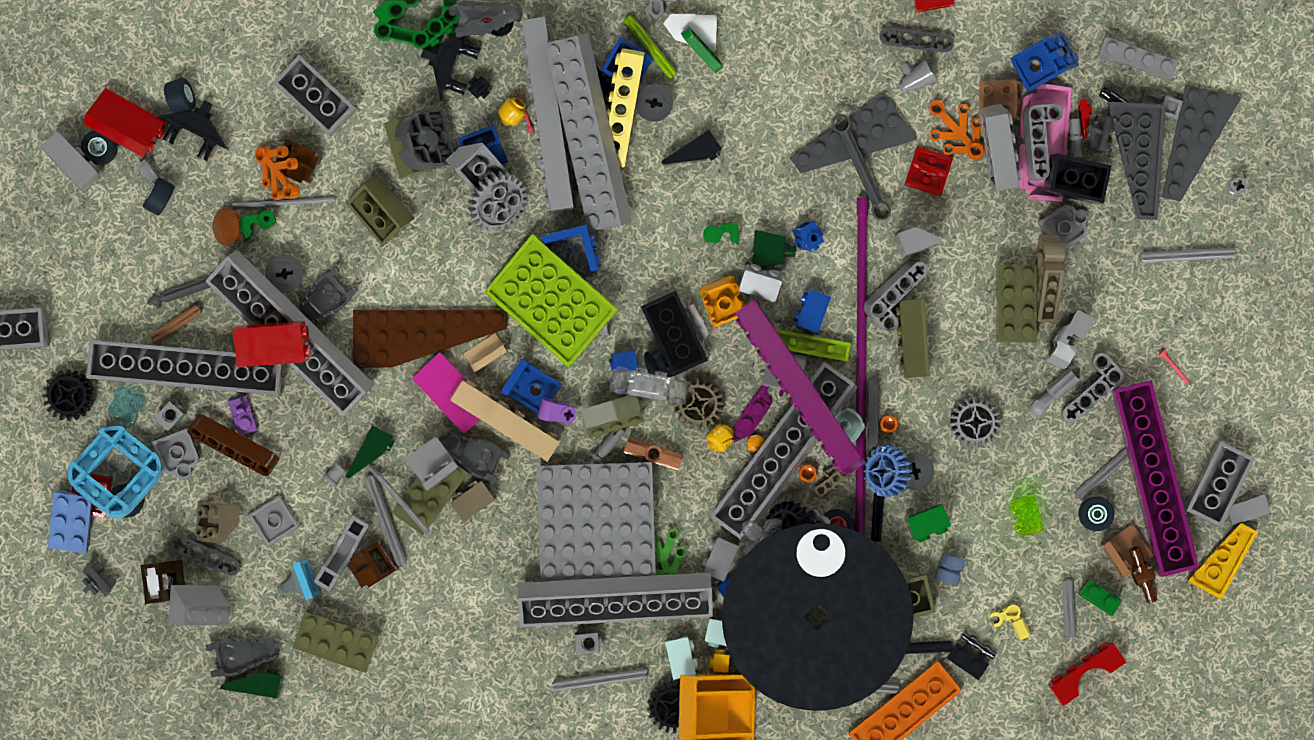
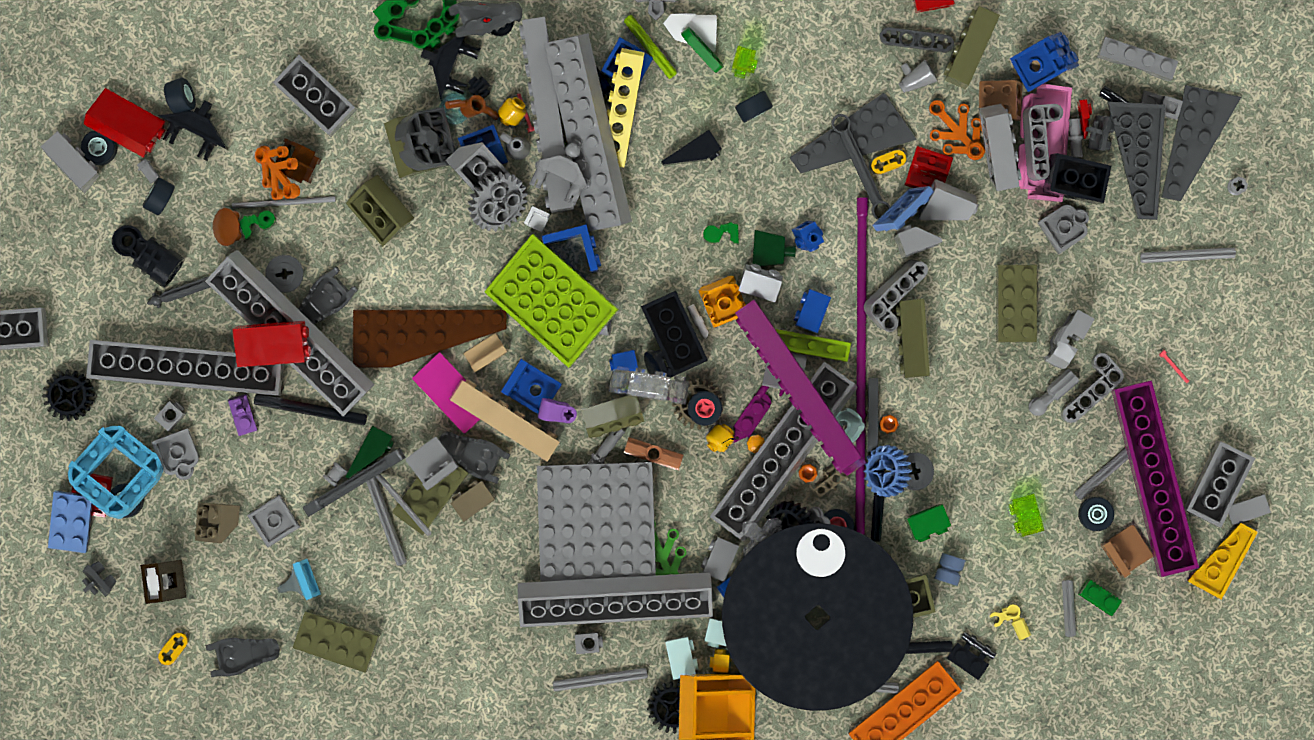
(122, 406): clear light blue plate -> none
(148, 255): none -> black cylinder
(176, 323): medium nougat axle -> none
(176, 652): none -> yellow beam
(198, 605): light grey slope -> none
(204, 557): dark grey beam -> none
(233, 445): reddish brown beam -> none
(260, 684): dark green slope -> none
(309, 409): none -> black axle
(343, 551): light grey arch -> none
(354, 482): none -> dark grey piece
(366, 569): reddish brown piece -> none
(452, 118): none -> clear light blue gear
(467, 109): none -> dark orange piece
(516, 153): none -> light grey piece
(537, 219): none -> white panel
(563, 168): none -> light grey connector
(649, 93): dark grey piece -> none
(704, 408): none -> black wheel
(744, 62): none -> clear neon green brick
(753, 106): none -> black wheel
(891, 166): none -> yellow beam
(903, 209): none -> medium blue plate
(948, 203): none -> light grey slope
(972, 47): none -> olive brick
(975, 431): light grey gear -> none
(1049, 276): dark tan brick -> none
(1066, 687): red arch -> none
(1143, 574): reddish brown pin -> none

